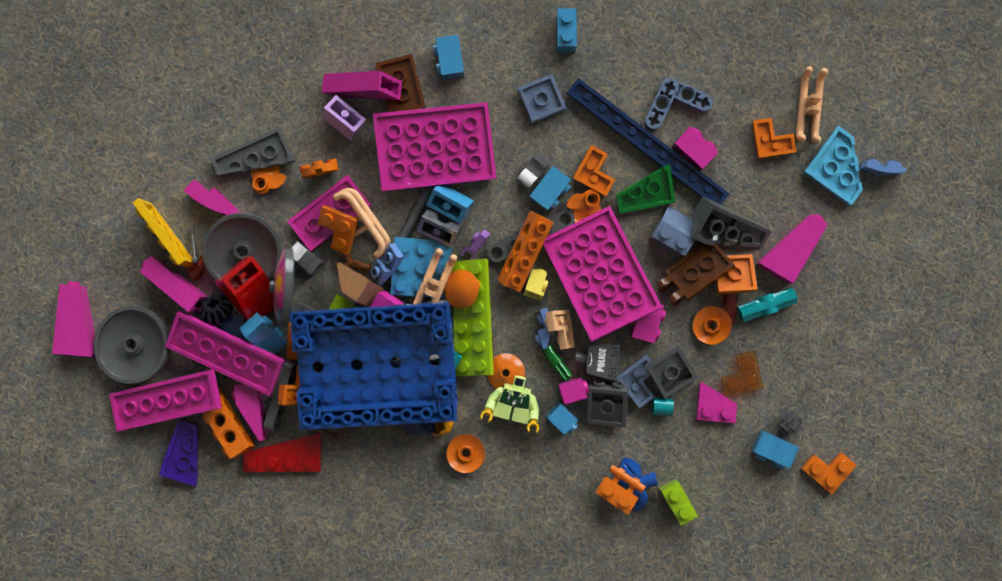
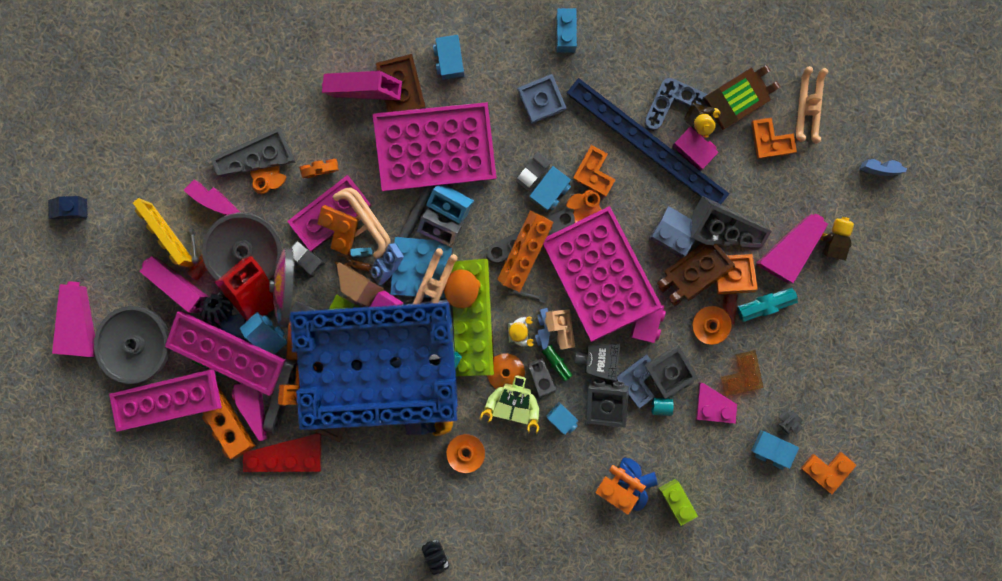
(67, 207): none -> dark blue slope
(182, 454): dark purple wing -> none
(343, 118): lavender brick -> none
(358, 252): none -> medium azure tile
(435, 557): none -> black gear
(478, 241): medium lavender plate -> none
(519, 333): none -> yellow piece
(536, 284): light yellow brick -> none
(541, 377): none -> flat silver leg
(573, 390): dark pink brick -> none
(648, 192): green wing -> none
(701, 119): none -> piece
(740, 96): none -> tile
(837, 167): medium azure plate -> none
(839, 241): none -> dark brown piece

